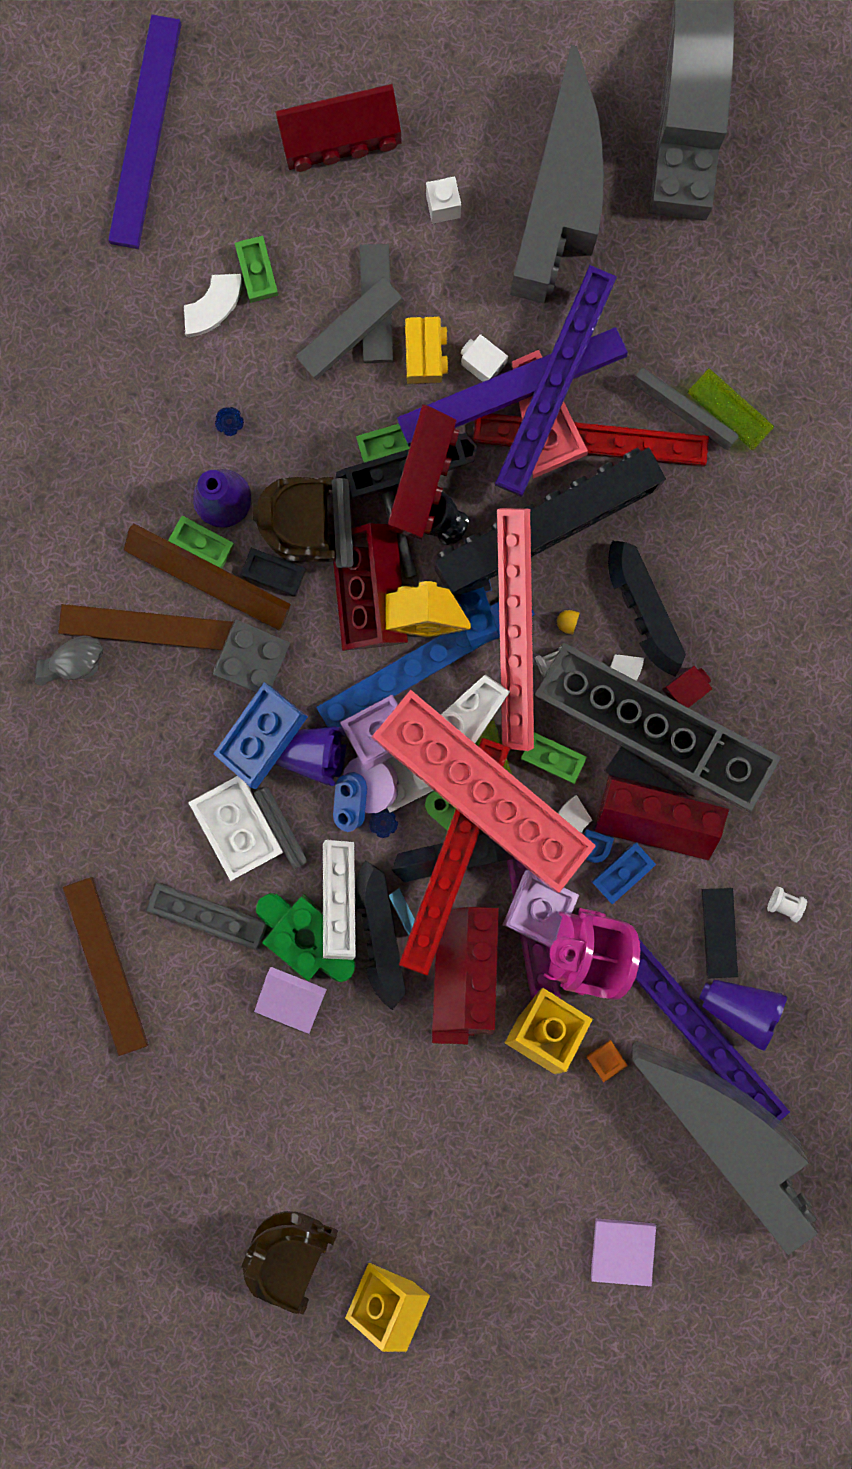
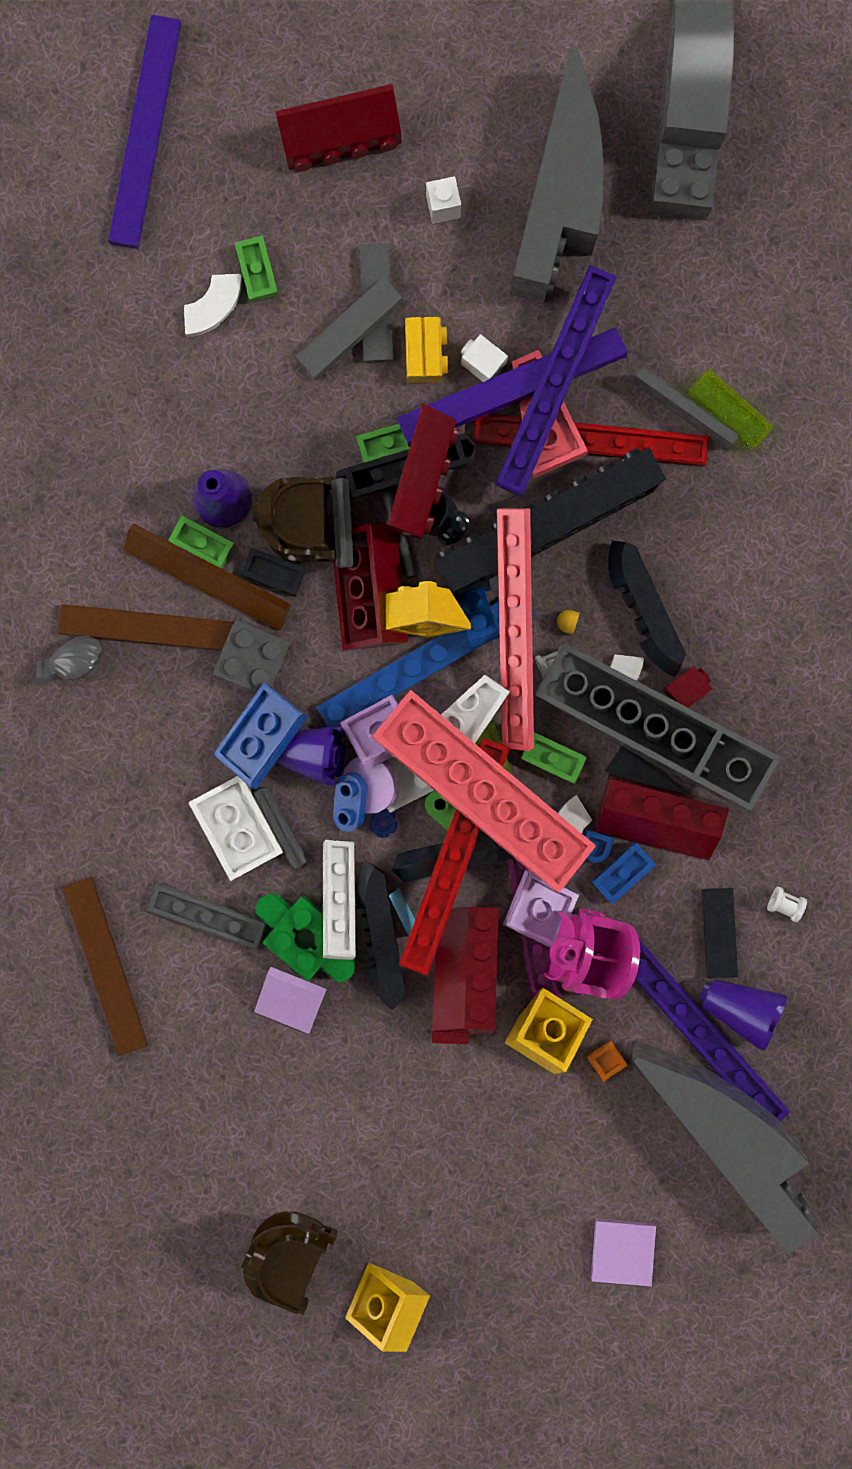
(225, 414): clear blue plate -> none

